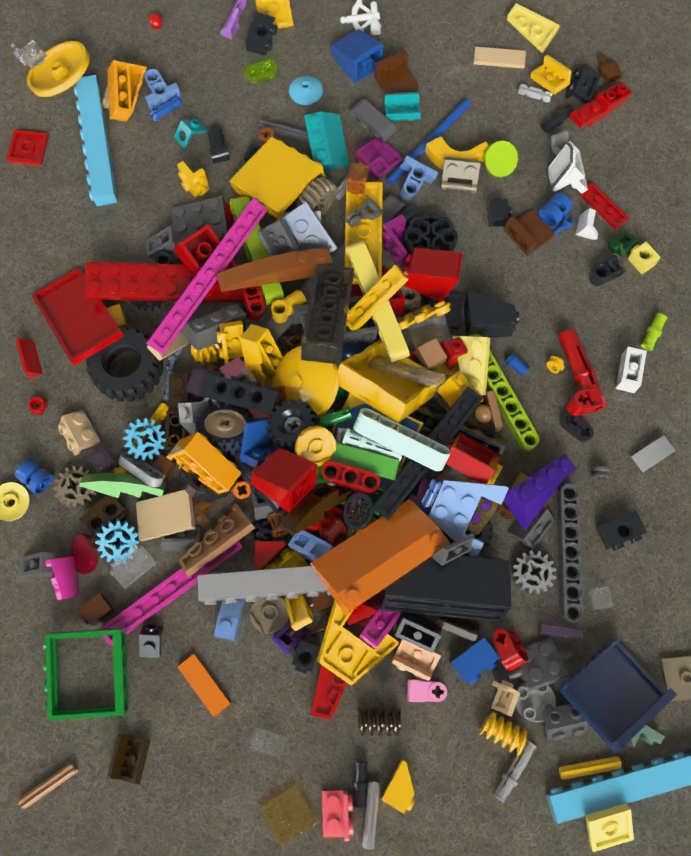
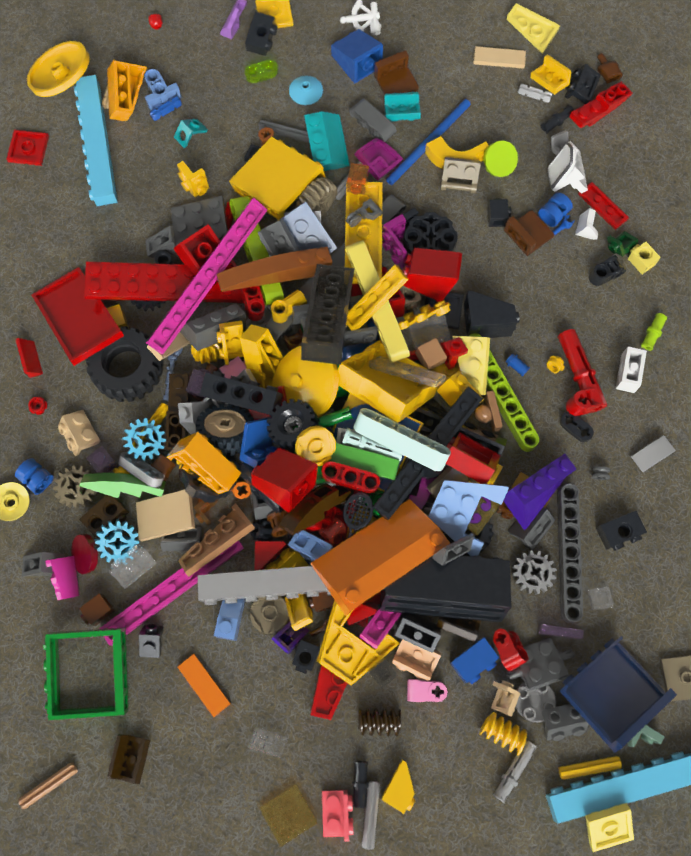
(29, 54): clear bracket -> none
(218, 148): black piece -> none
(415, 183): medium blue tile -> none
(430, 495): blue axle -> none

